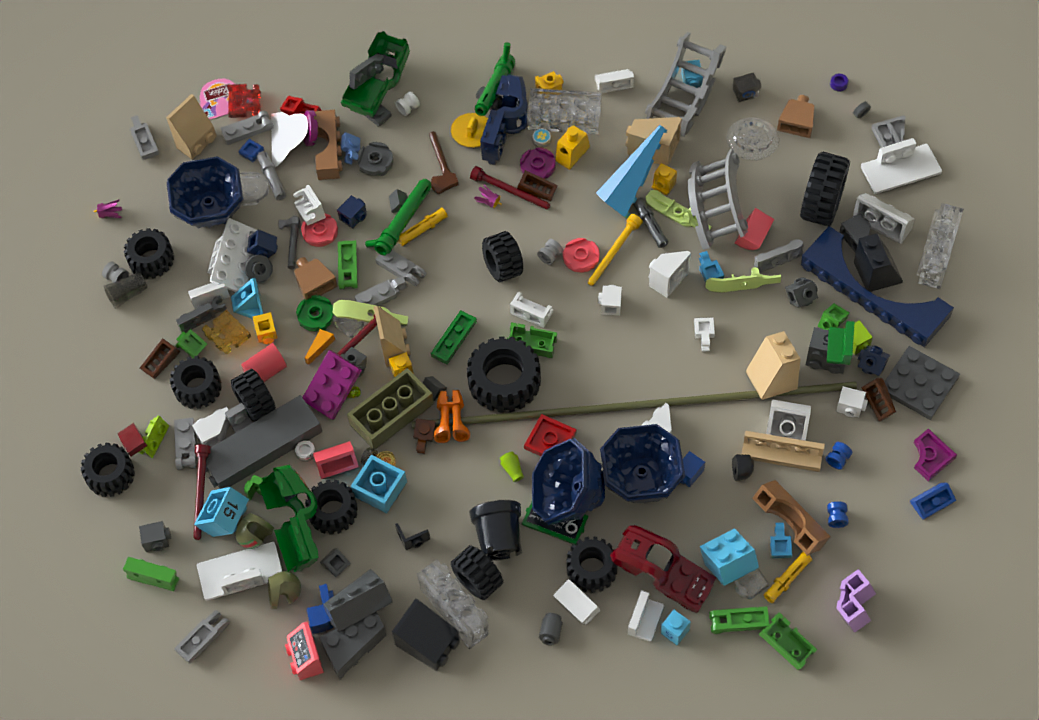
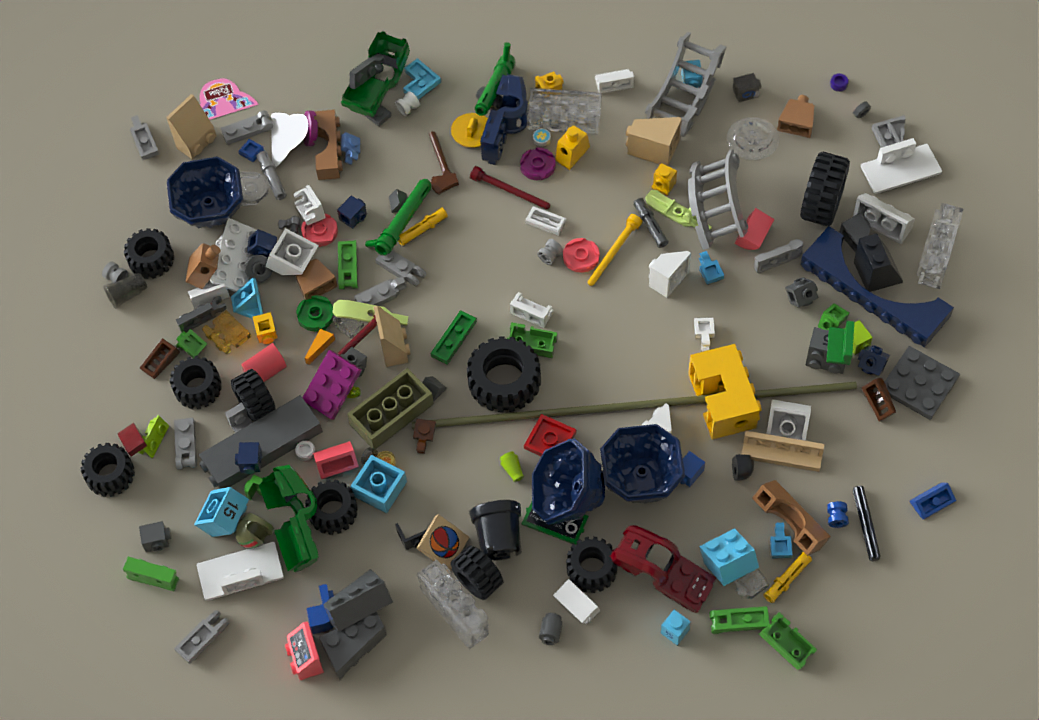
(108, 210): flat silver piece -> none
(202, 452): dark red piece -> none
(205, 258): none -> medium nougat torso
(212, 428): white slope -> none
(238, 100): clear red plate -> none
(249, 457): none -> dark blue brick
(283, 584): olive helmet -> none
(291, 254): none -> white slope
(295, 105): red slope -> none
(335, 562): dark grey slope -> none
(377, 167): dark grey plate -> none
(400, 363): yellow brick -> none
(423, 79): none -> medium azure plate
(425, 635): black slope -> none
(442, 541): none -> tile
(460, 431): orange piece -> none
(492, 198): flat silver piece -> none
(502, 256): black tyre -> none
(532, 178): reddish brown slope -> none
(544, 223): none -> white tile
(610, 300): white brick -> none
(623, 185): dark azure wedge -> none
(645, 618): white panel -> none
(721, 371): none -> yellow piece
(741, 283): yellowish green piece -> none
(774, 366): tan slope -> none
(838, 456): blue wheel -> none
(851, 402): white brick -> none
(855, 592): lavender brick -> none
(866, 523): none -> black axle
(933, 455): magenta tile -> none

